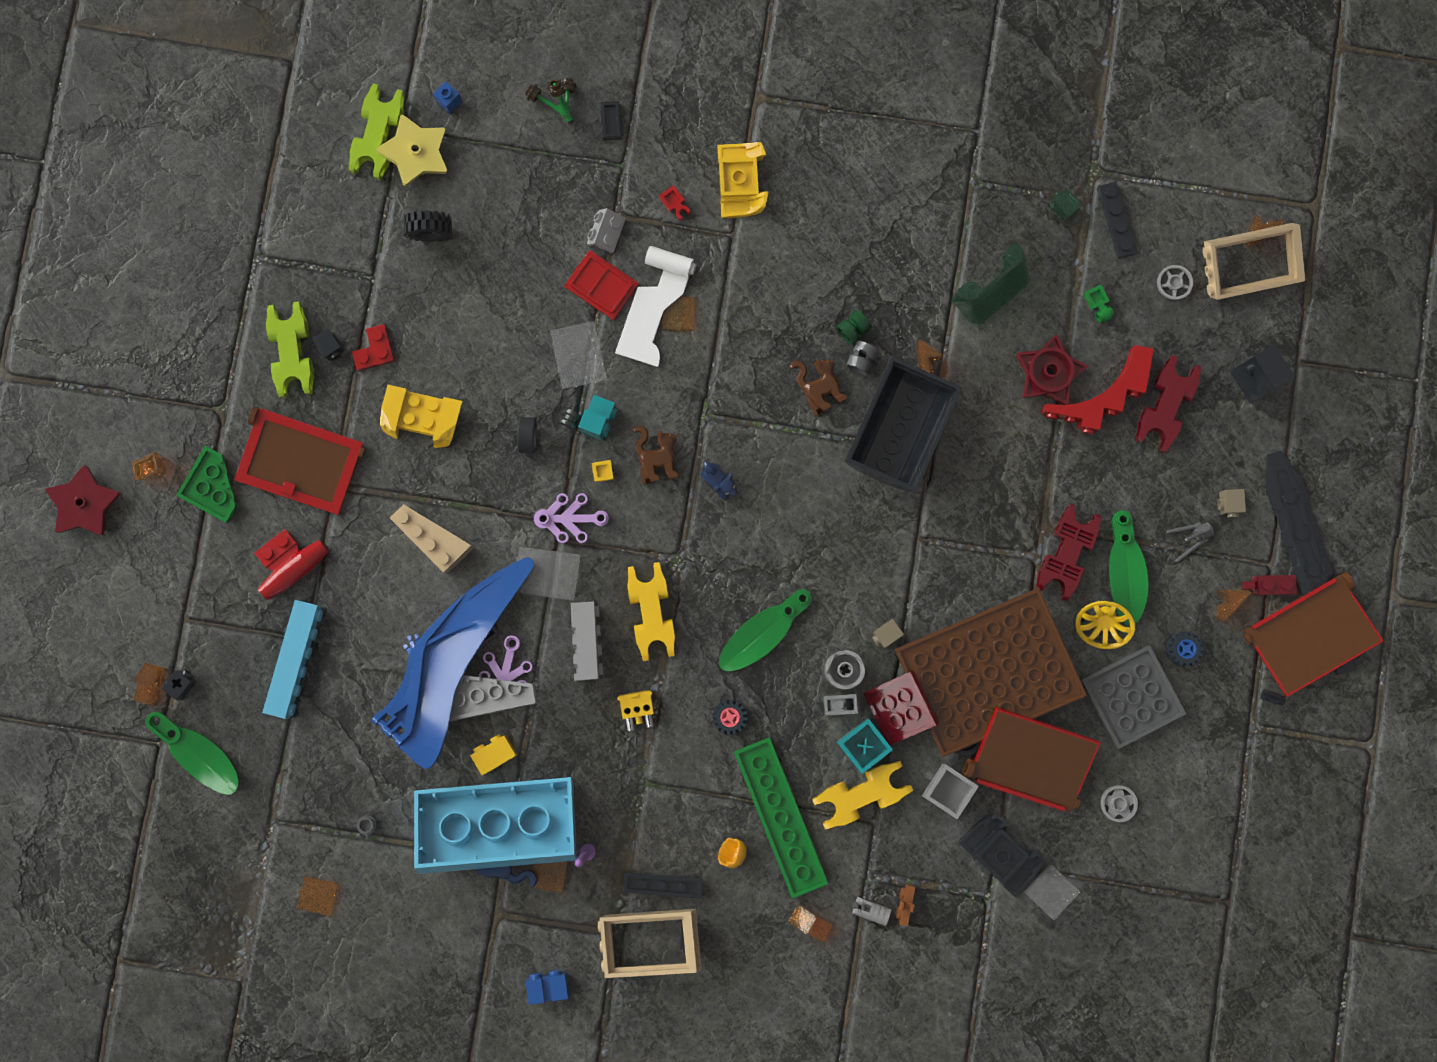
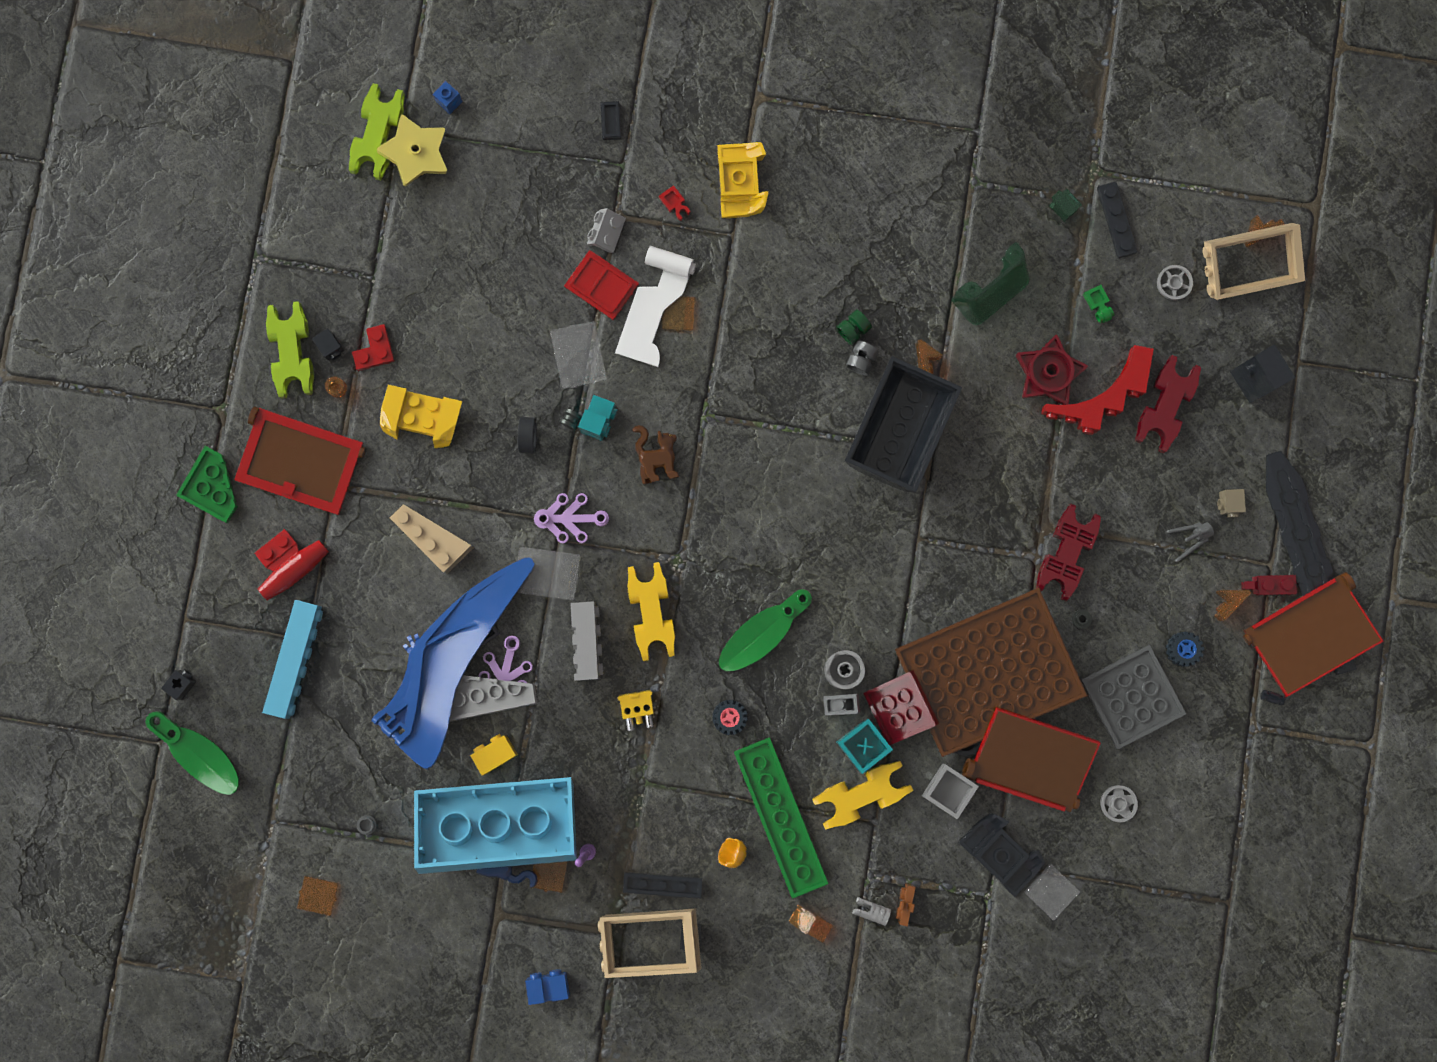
(95, 503): dark red plate -> none
(148, 466): clear orange slope -> none
(148, 683): clear orange slope -> none
(338, 390): none -> clear orange wheel
(427, 226): black tyre -> none
(556, 89): plant -> none
(602, 471): yellow plate -> none
(717, 479): dark blue animal -> none
(818, 389): reddish brown animal -> none
(887, 634): dark tan brick -> none
(1105, 621): yellow wheel -> none
(1127, 569): green plant -> none

